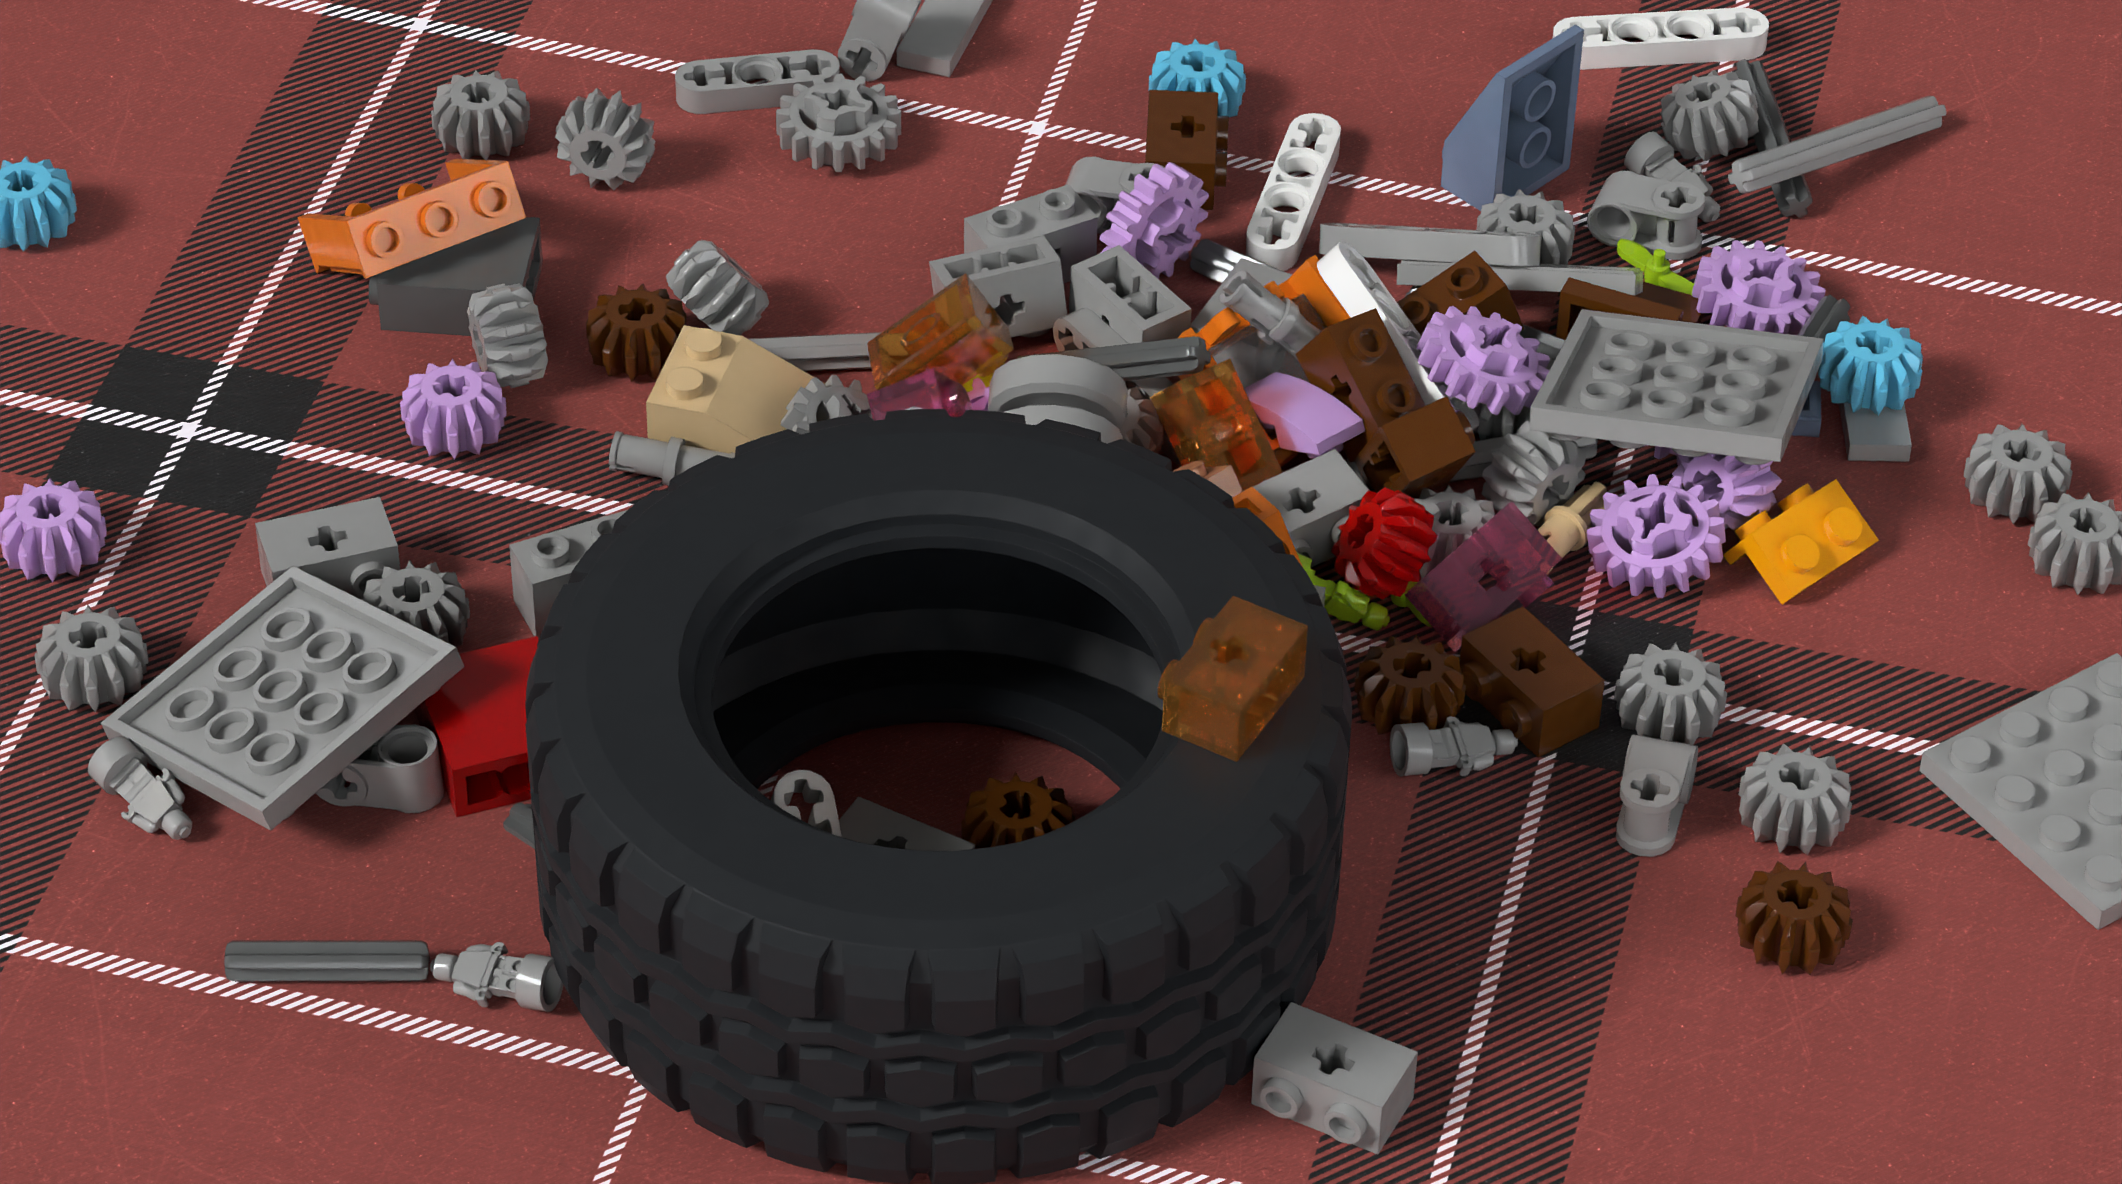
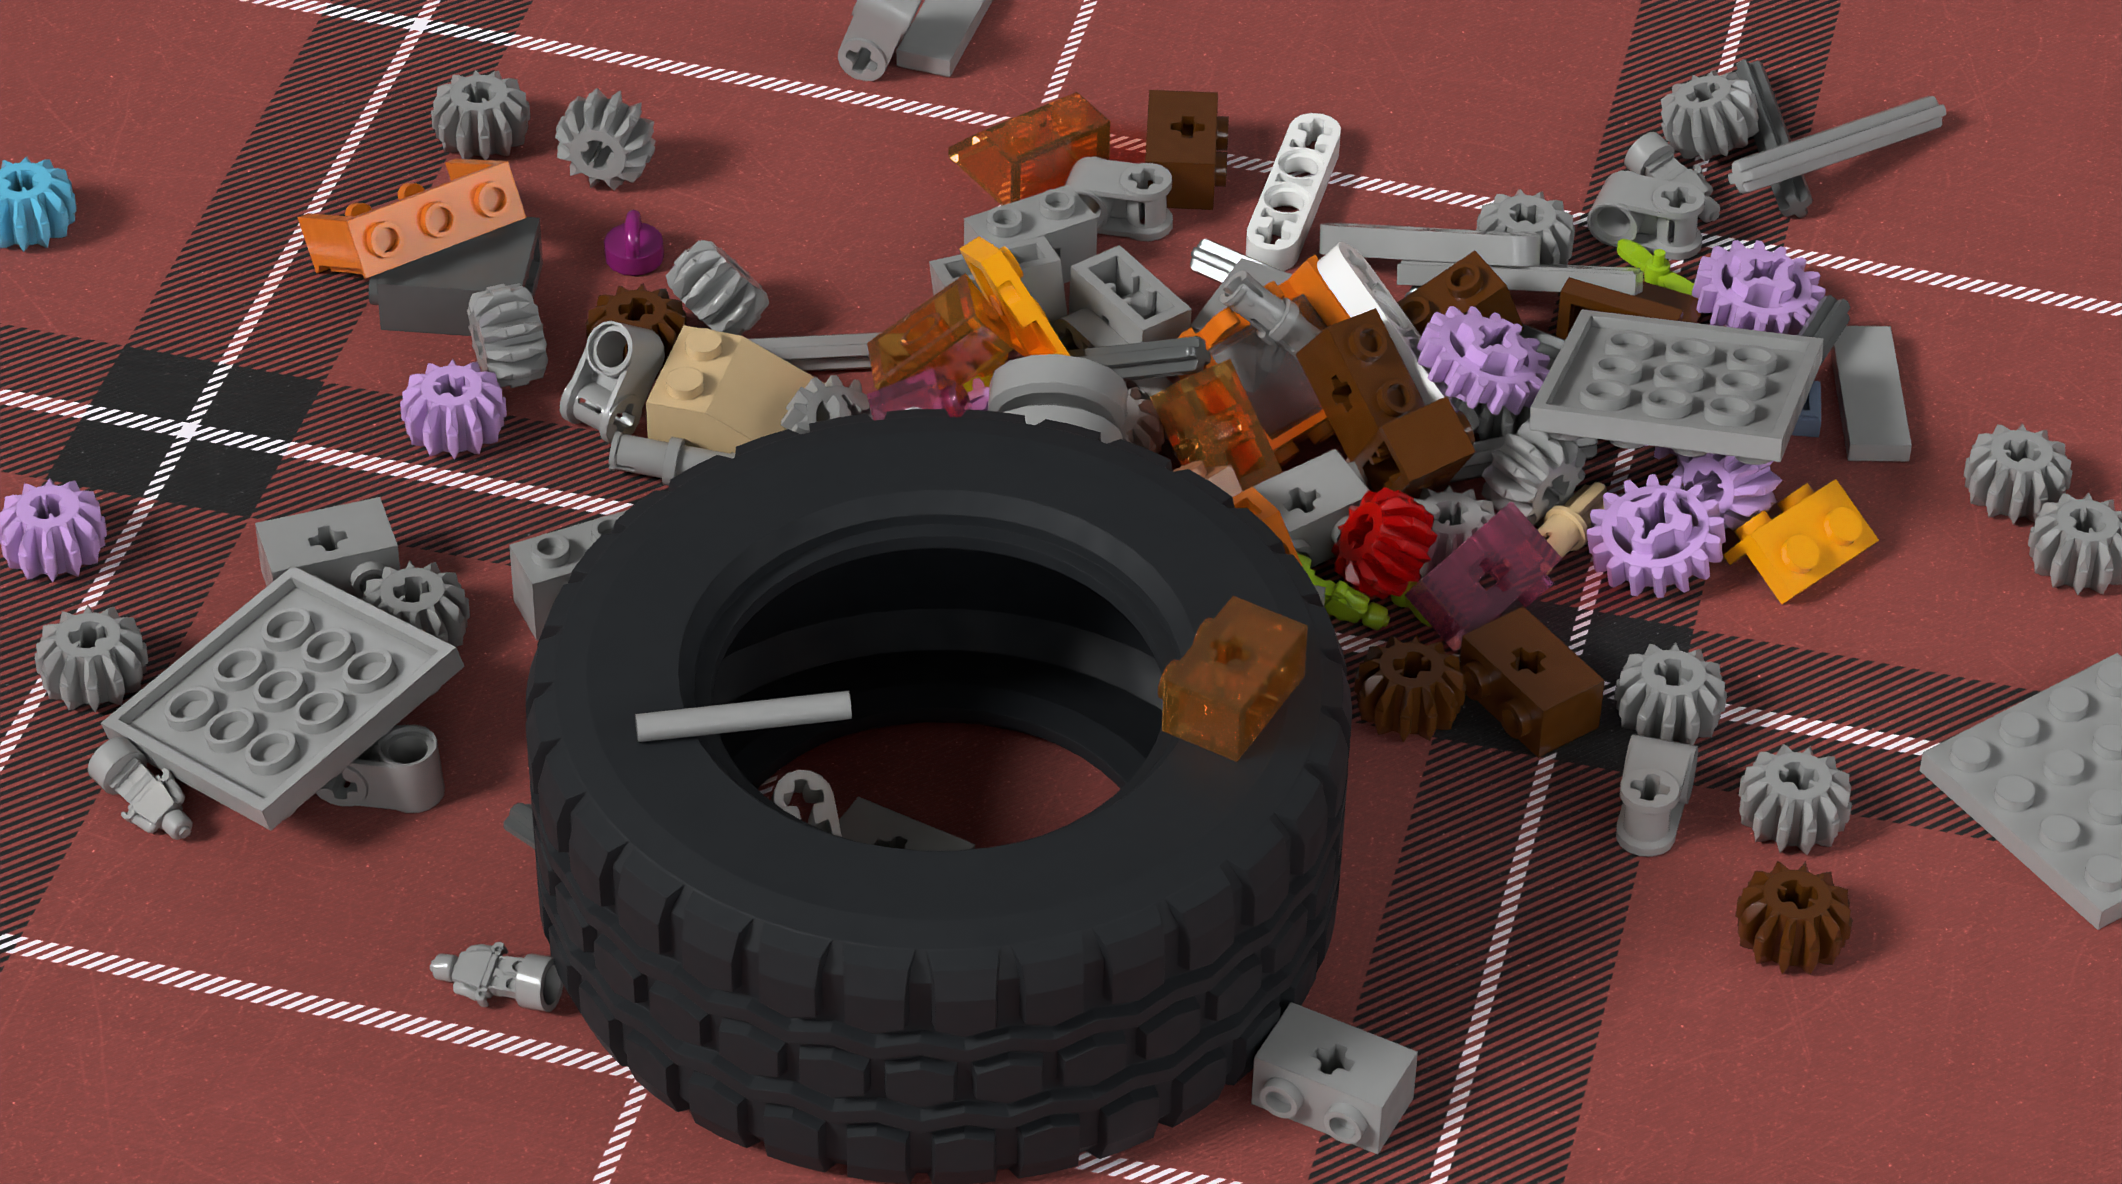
(327, 961): dark grey axle -> none
(483, 727): red brick -> none
(611, 383): none -> light grey piece
(633, 246): none -> magenta tile
(722, 86): light grey beam -> none
(743, 716): none -> light grey bar
(838, 122): light grey gear -> none
(999, 280): none -> light orange wing
(1014, 812): reddish brown gear -> none
(1034, 149): none -> clear orange slope
(1158, 218): lavender gear -> none
(1201, 69): medium azure gear -> none
(1303, 415): lavender slope -> none
(1467, 745): light grey piece -> none
(1518, 126): sand blue slope -> none
(1721, 35): white beam -> none
(1870, 365): medium azure gear -> none

